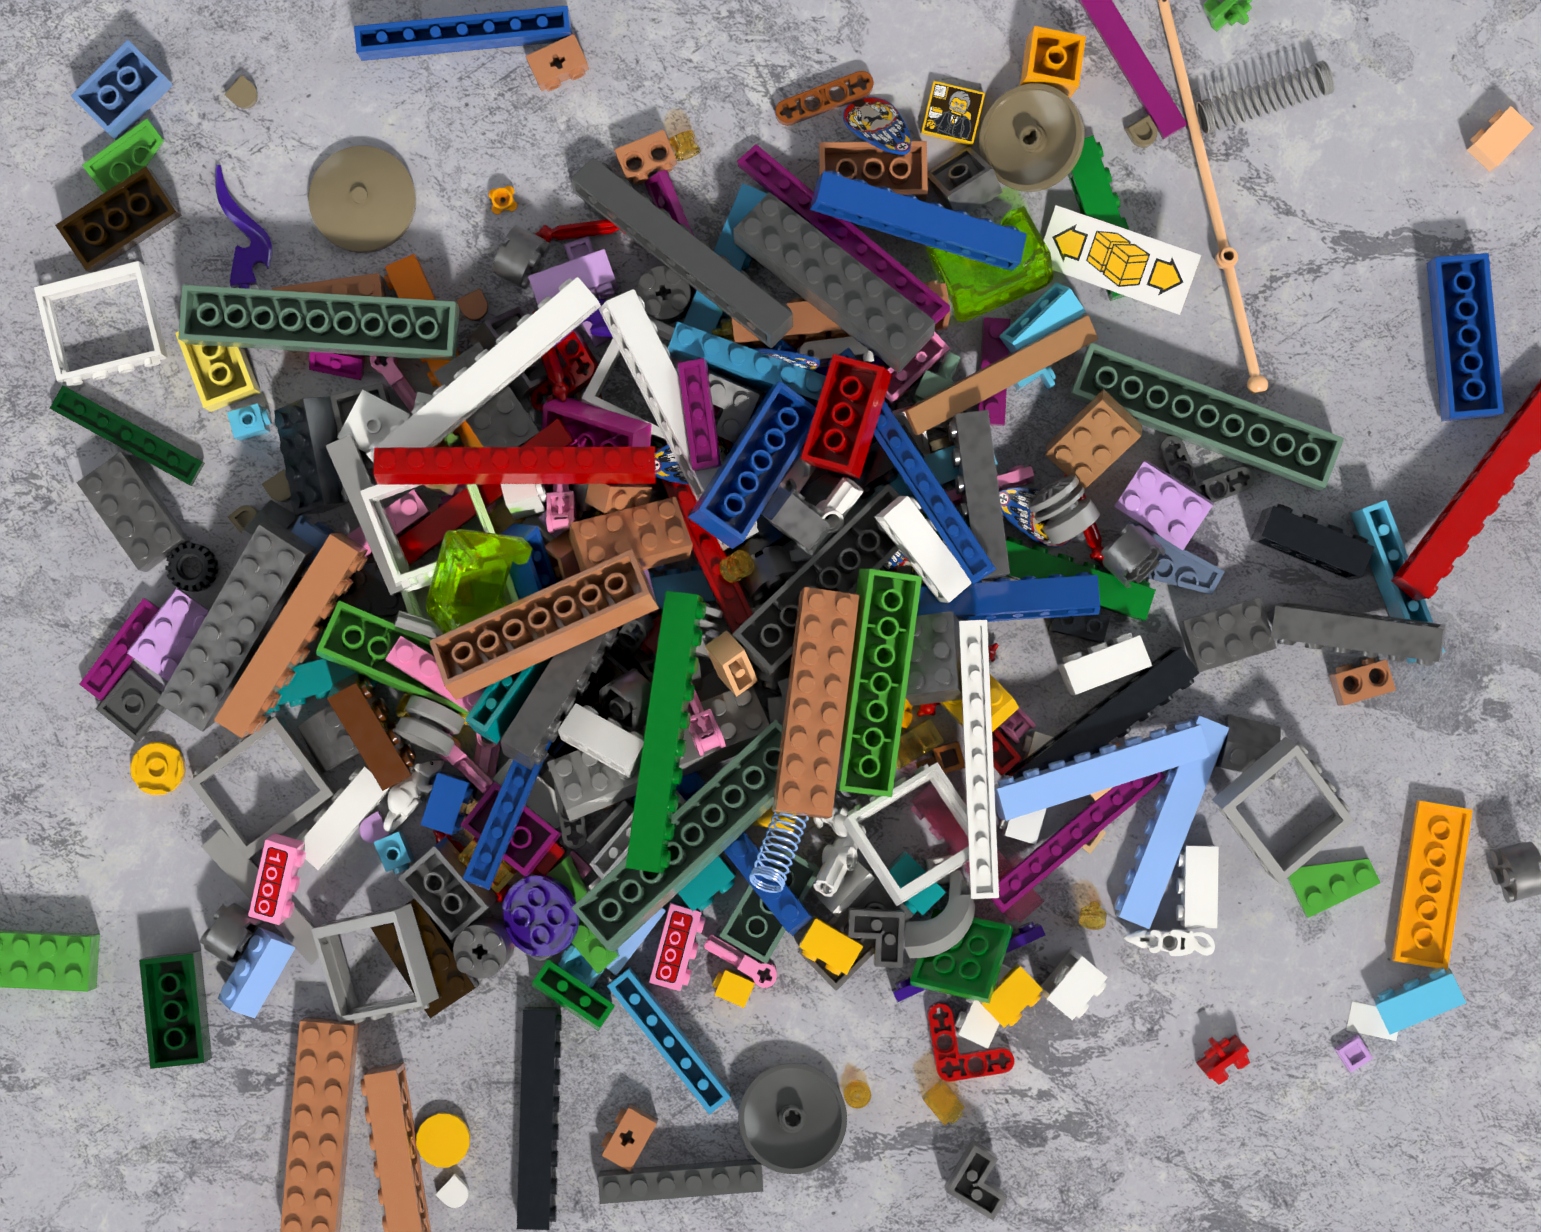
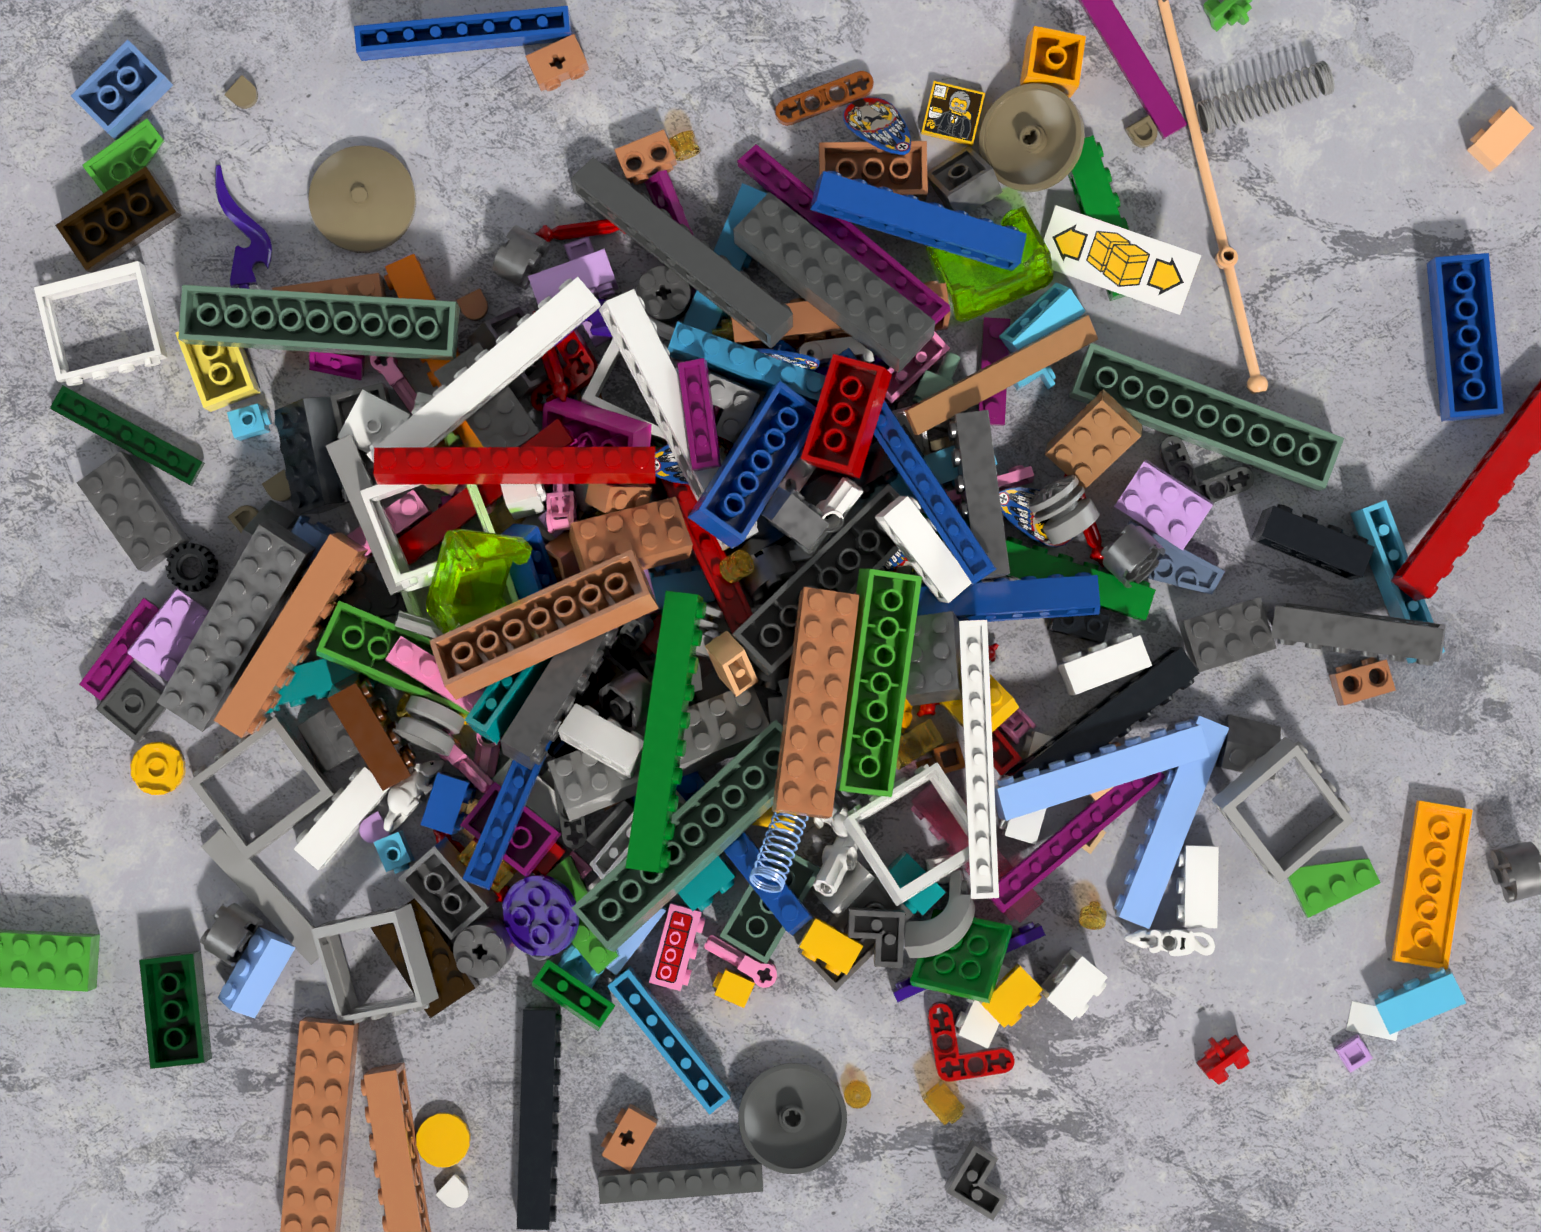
(277, 879): bright pink brick -> none
(496, 195): light orange plate -> none
(703, 727): bright pink connector -> none

